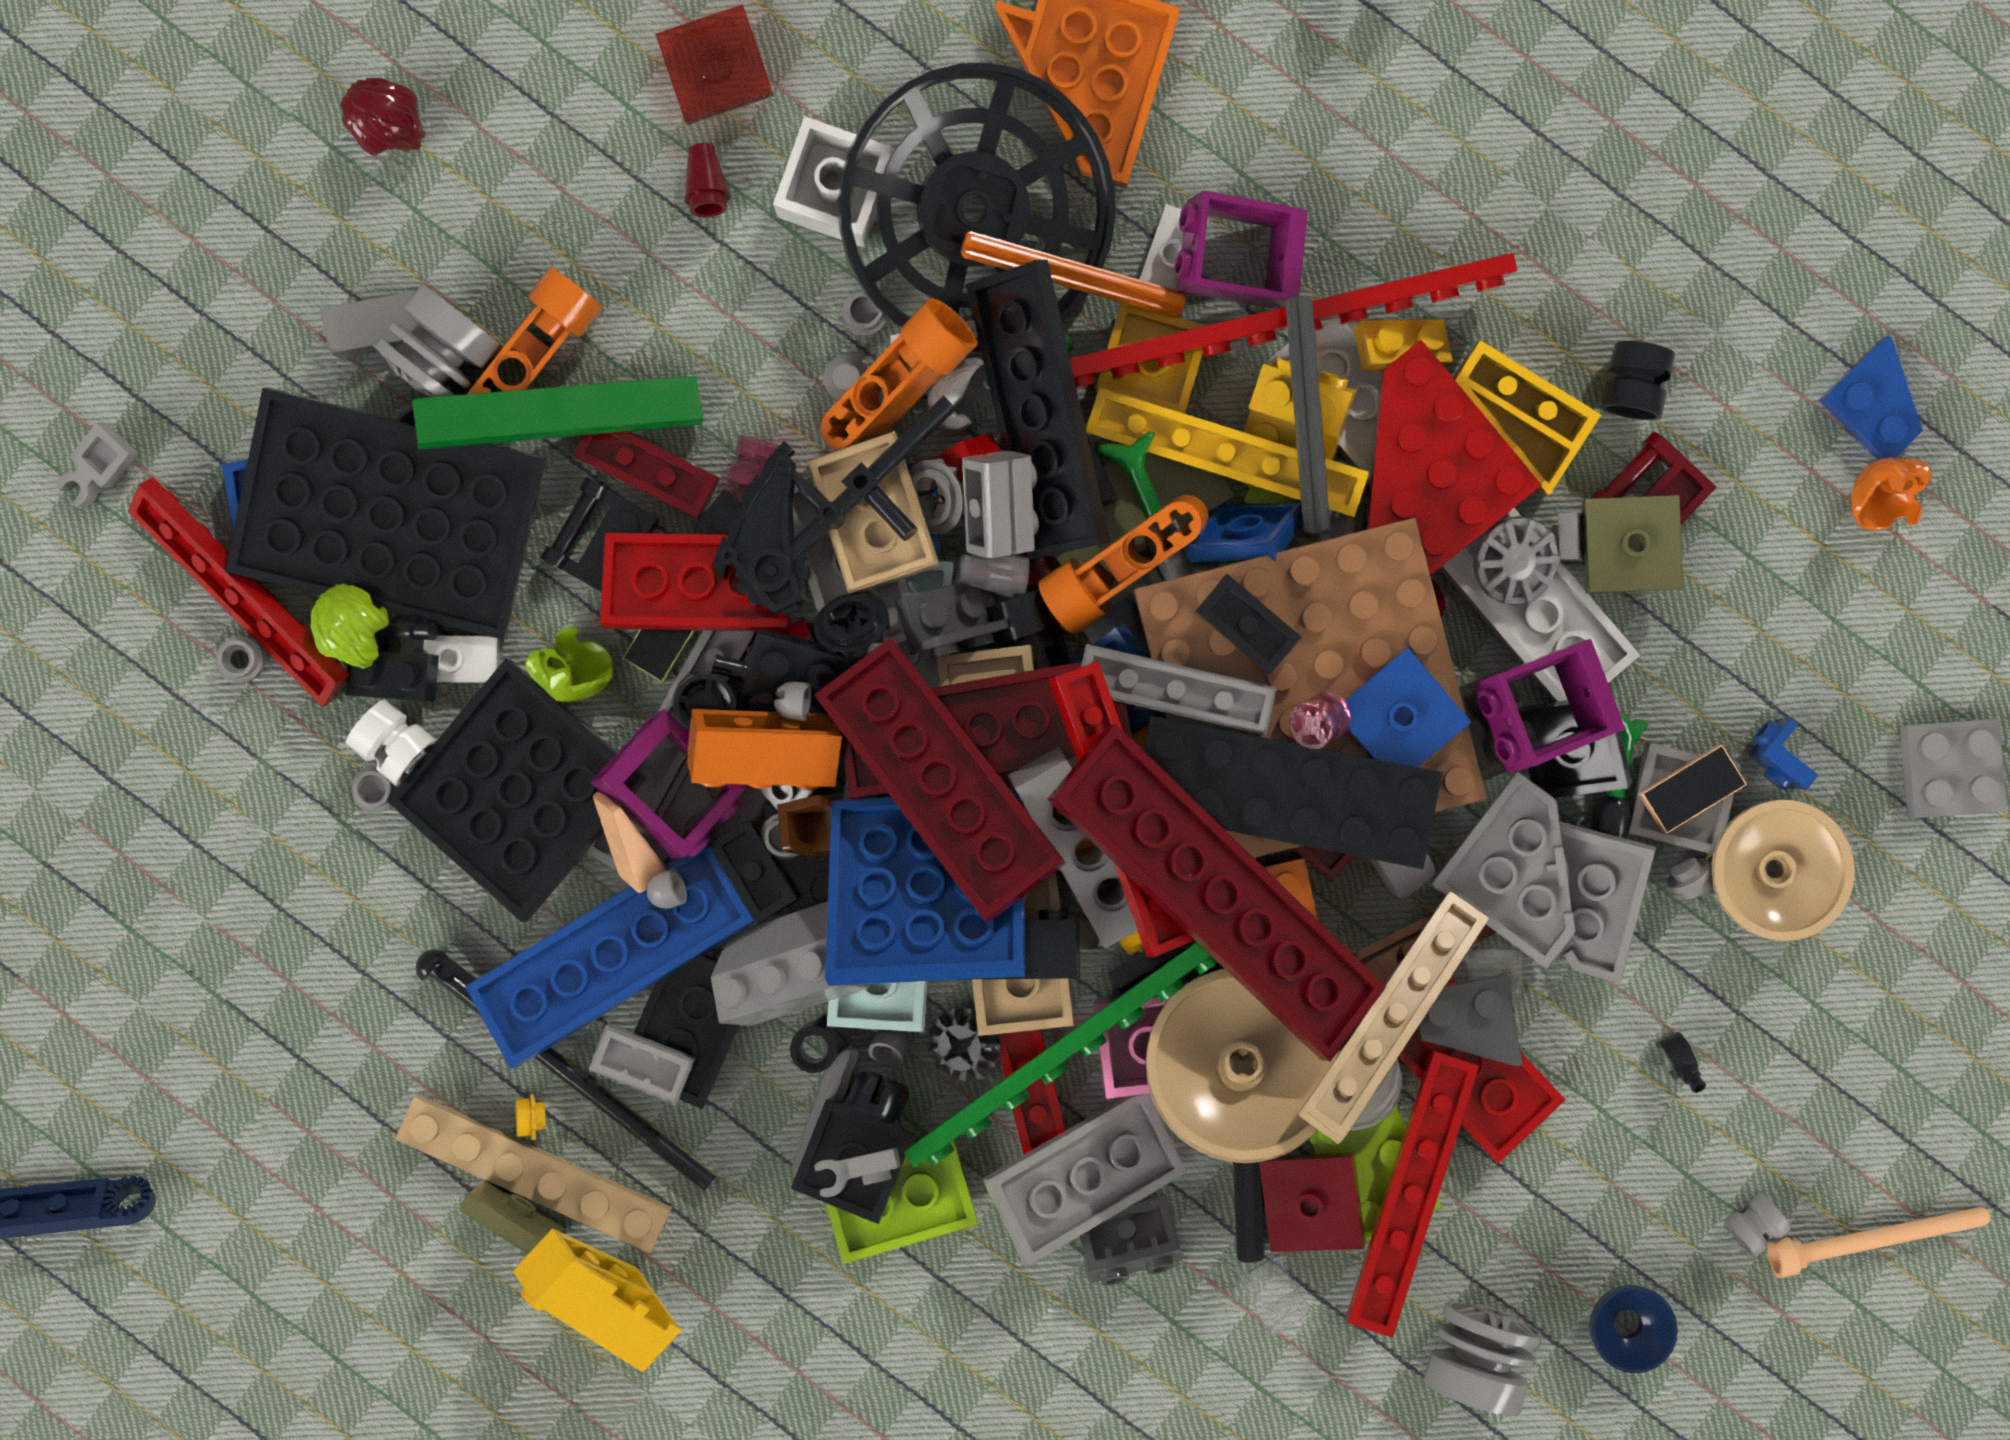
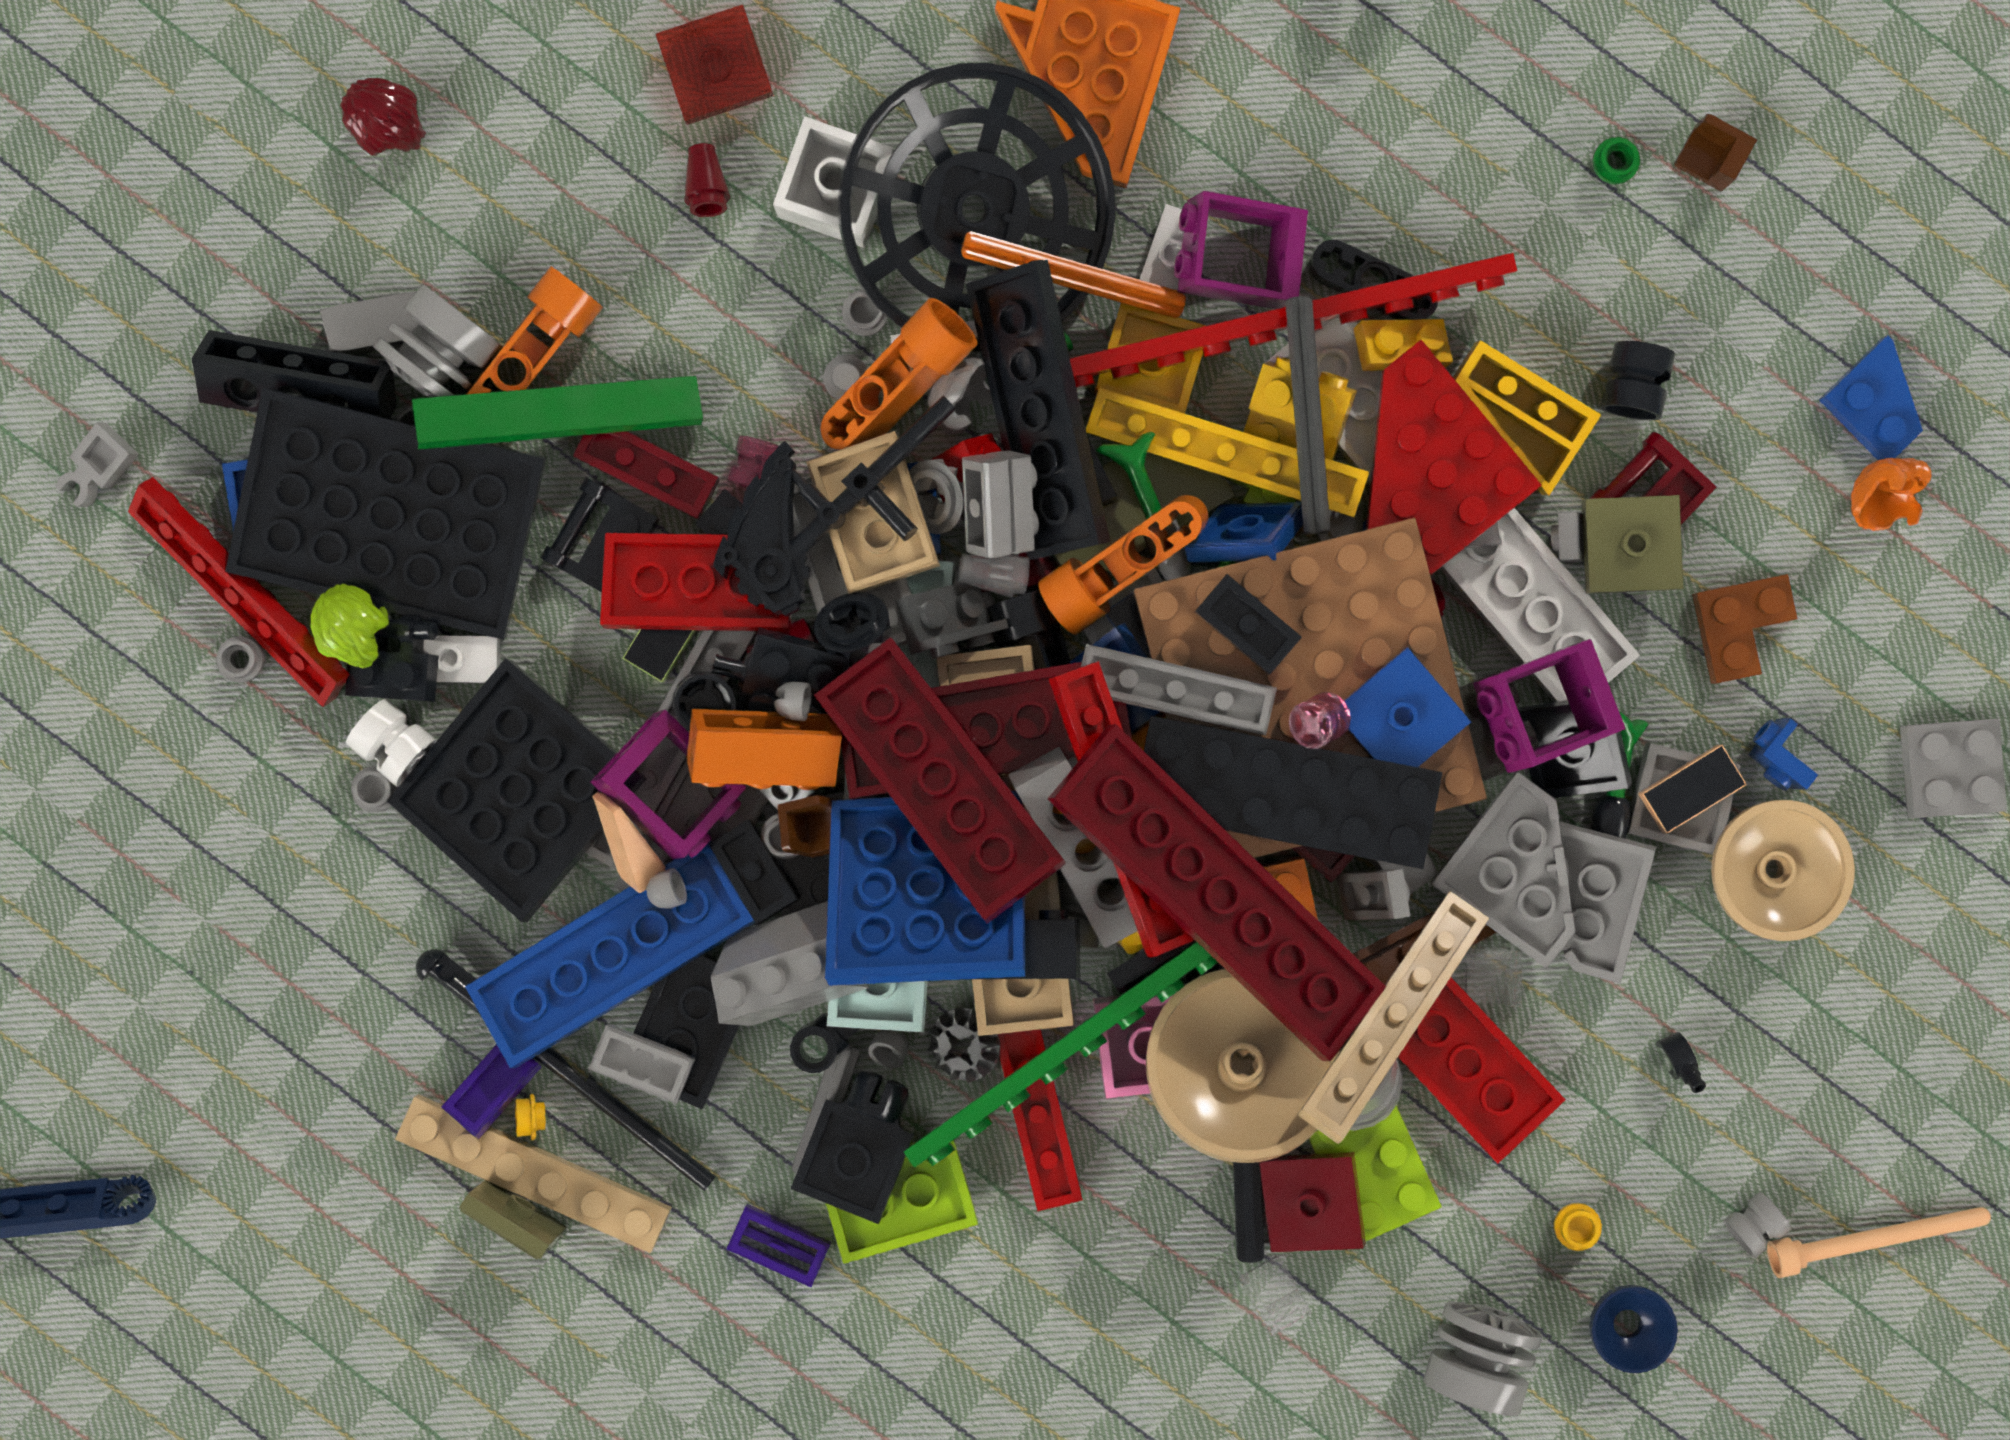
(236, 368): none -> black brick
(488, 1091): none -> dark purple tile
(572, 668): lime hair -> none
(597, 1298): yellow wedge -> none
(785, 1228): none -> dark purple tile
(872, 1167): light grey plate -> none
(1084, 1176): light grey plate -> none
(1132, 1242): dark grey bracket -> none
(1348, 255): none -> black beam
(1374, 894): none -> light grey plate
(1411, 1193): red plate -> none
(1474, 1019): dark grey wing -> none
(1516, 560): light grey wheel -> none
(1577, 1226): none -> yellow plate
(1625, 151): none -> green plate
(1691, 877): light grey plate -> none
(1715, 152): none -> reddish brown panel
(1728, 620): none -> dark orange plate

